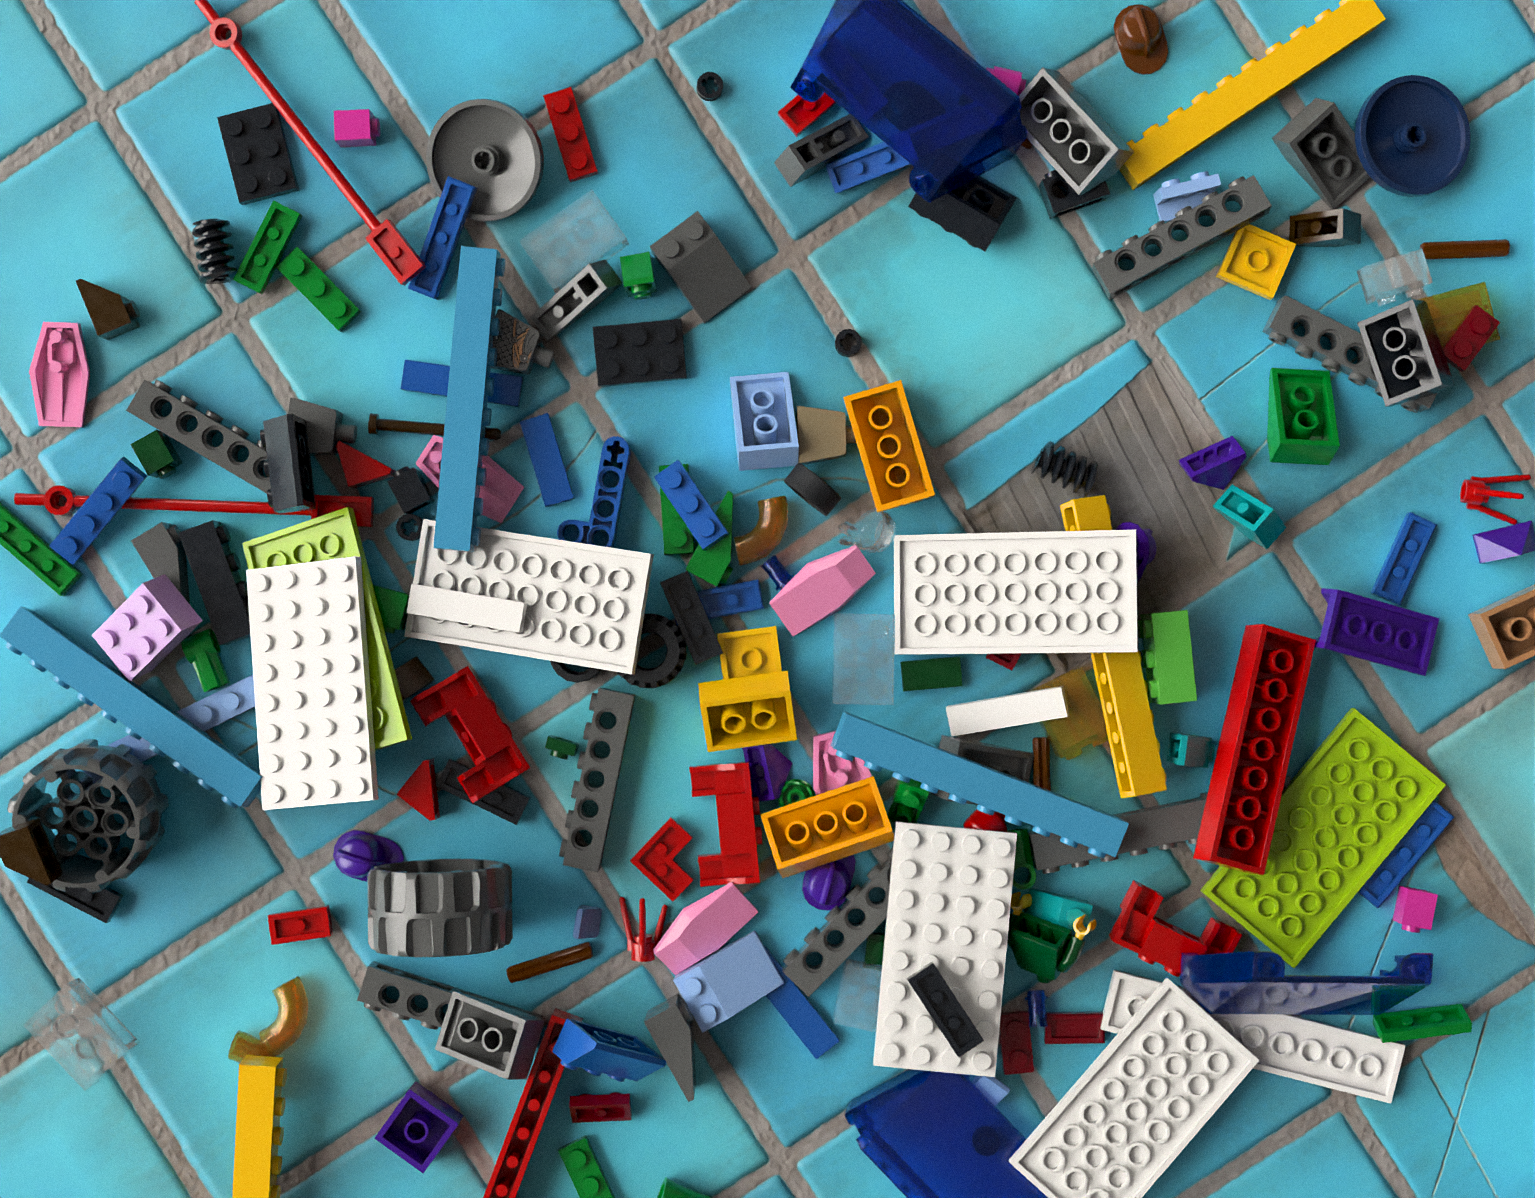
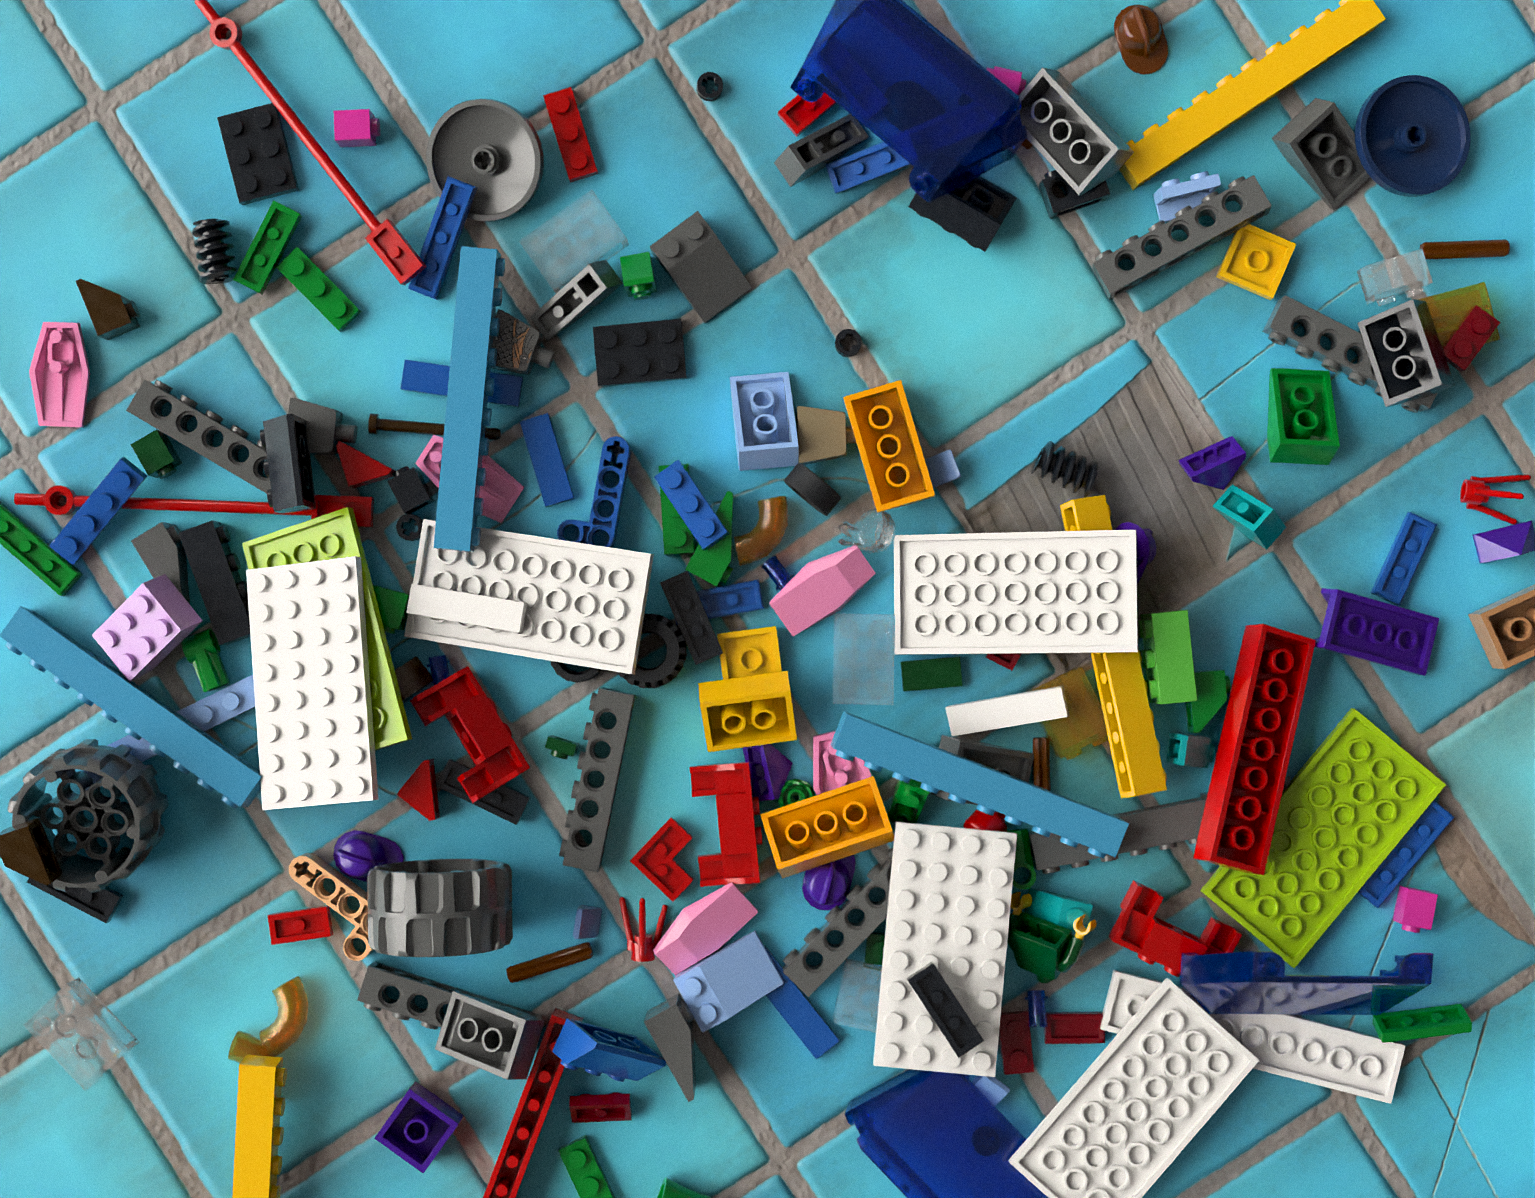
(335, 900): none -> light nougat beam
(439, 668): none -> clear blue pin
(942, 468): none -> medium blue slope
(1211, 695): none -> green slope
(1326, 228): slope -> none

